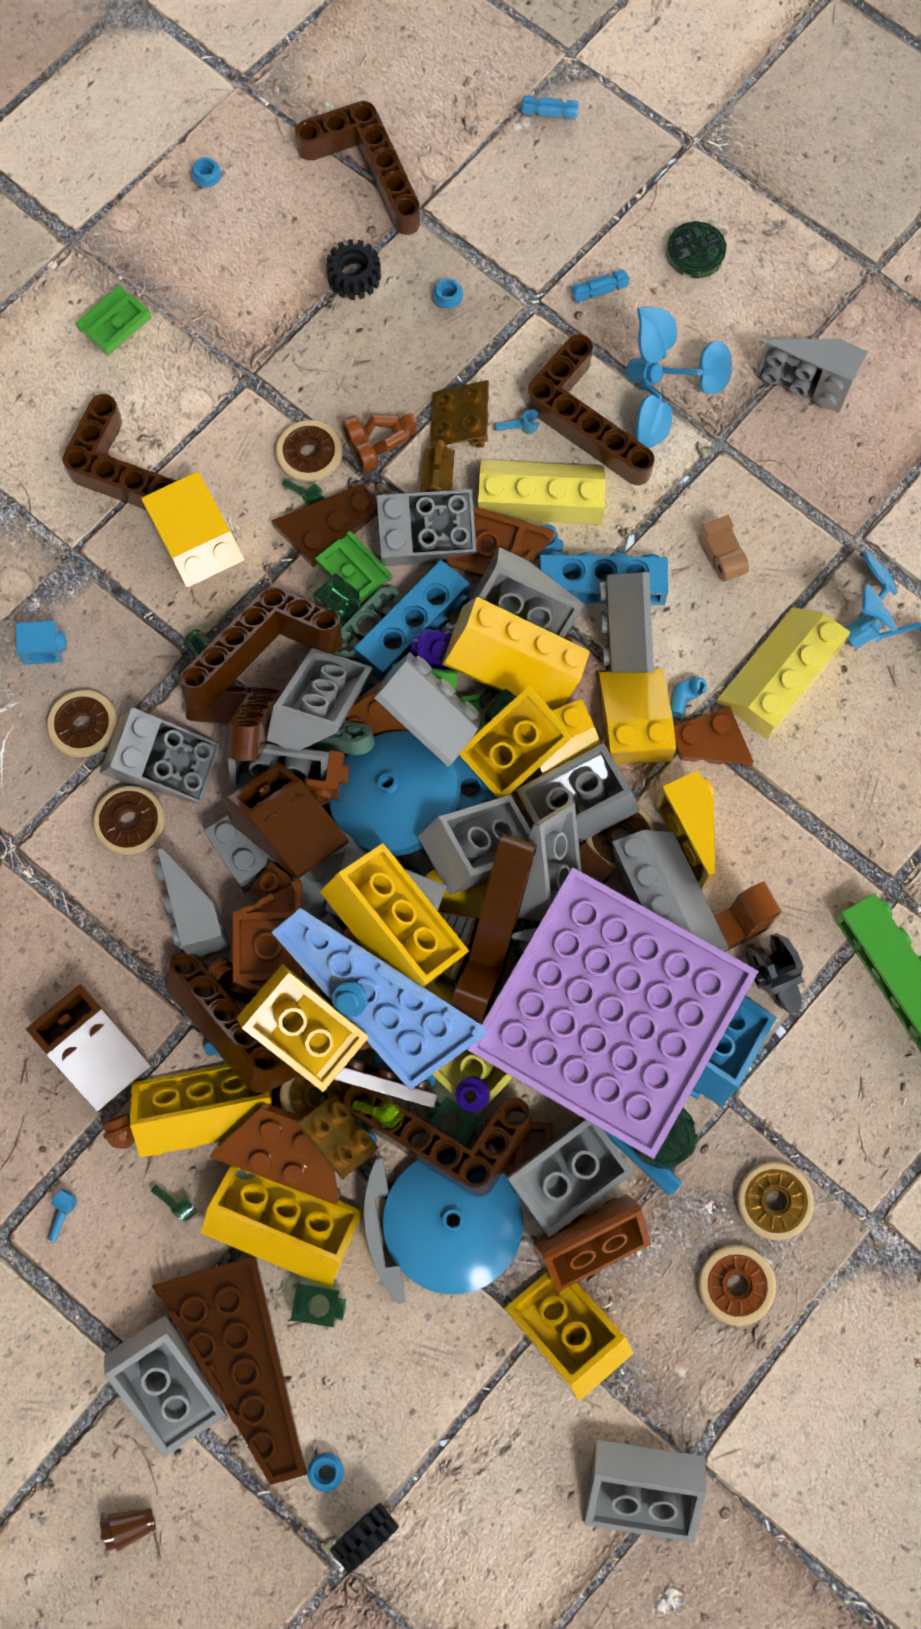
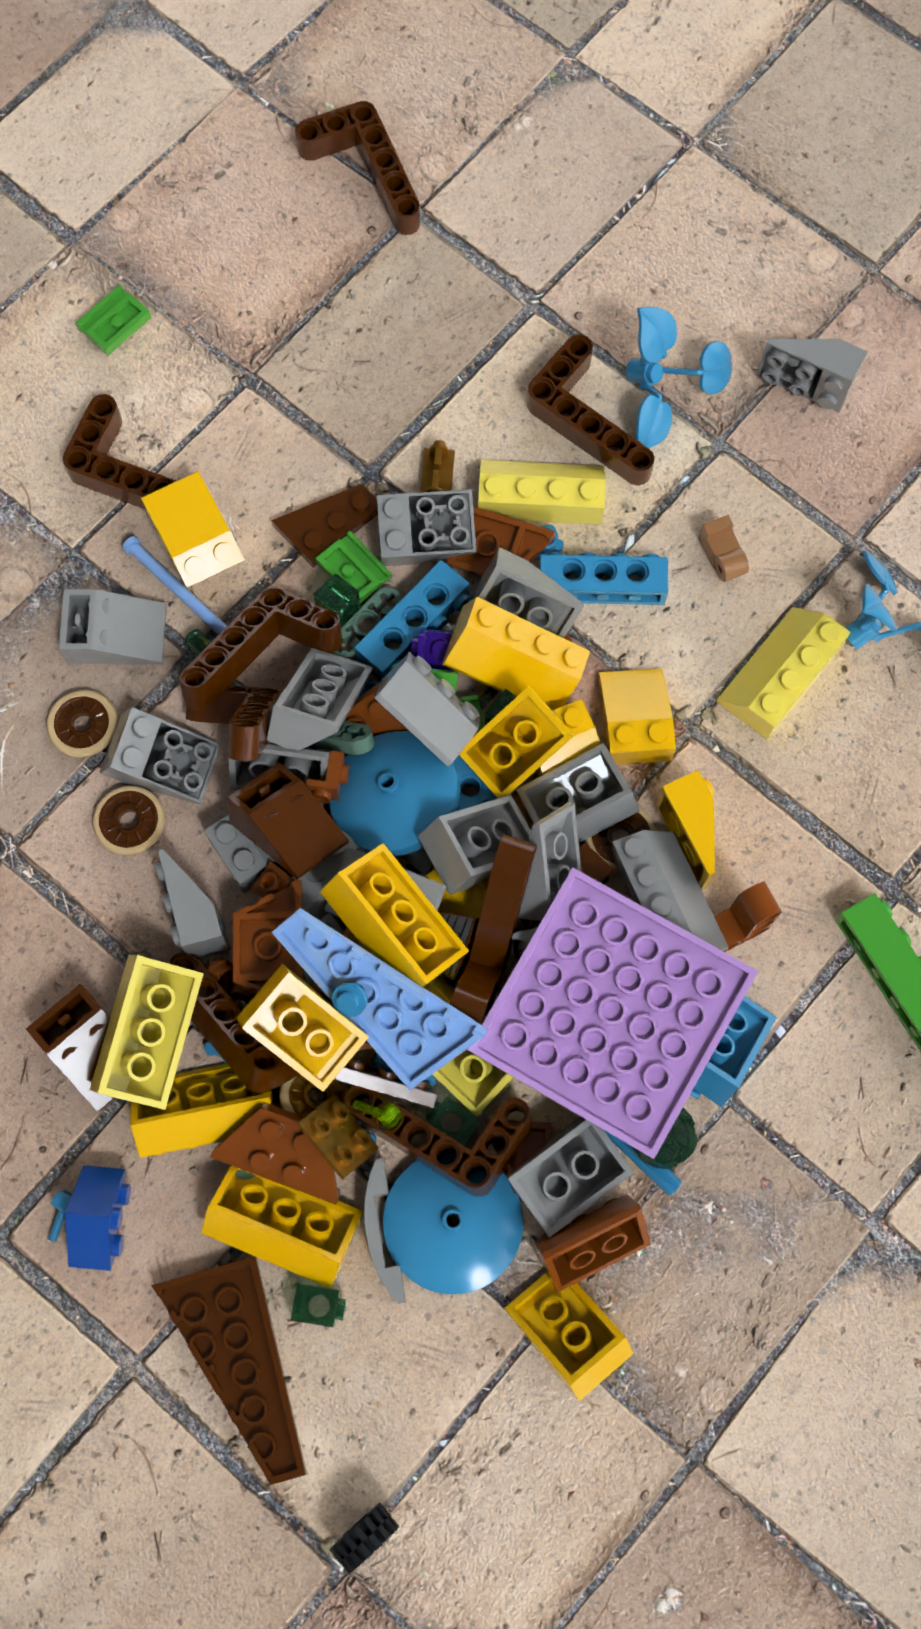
(40, 642): dark azure brick -> none
(96, 1217): none -> blue brick
(111, 628): none -> light grey slope
(119, 1132): dark orange plate -> none
(126, 1528): reddish brown cone -> none
(133, 547): none -> light blue bar
(146, 1031): none -> light yellow slope
(163, 1385): light grey slope -> none
(183, 1209): clear green hand -> none
(206, 166): dark azure plate -> none
(309, 433): wheel -> none
(310, 496): clear green hand -> none
(313, 1472): dark azure plate -> none
(353, 255): black tyre -> none
(357, 437): dark orange piece -> none
(447, 286): dark azure plate -> none
(461, 414): pearl gold hinge -> none
(481, 1090): dark purple plate -> none
(523, 423): dark azure hand -> none
(550, 107): dark azure axle -> none
(600, 286): dark azure axle -> none
(627, 623): light grey slope -> none
(646, 1490): light grey slope -> none
(684, 692): dark azure arm -> none
(696, 249): clear green tile -> none
(712, 739): dark orange wing -> none
(714, 1291): wheel -> none
(778, 972): black hinge -> none
(797, 1196): pearl gold wheel -> none

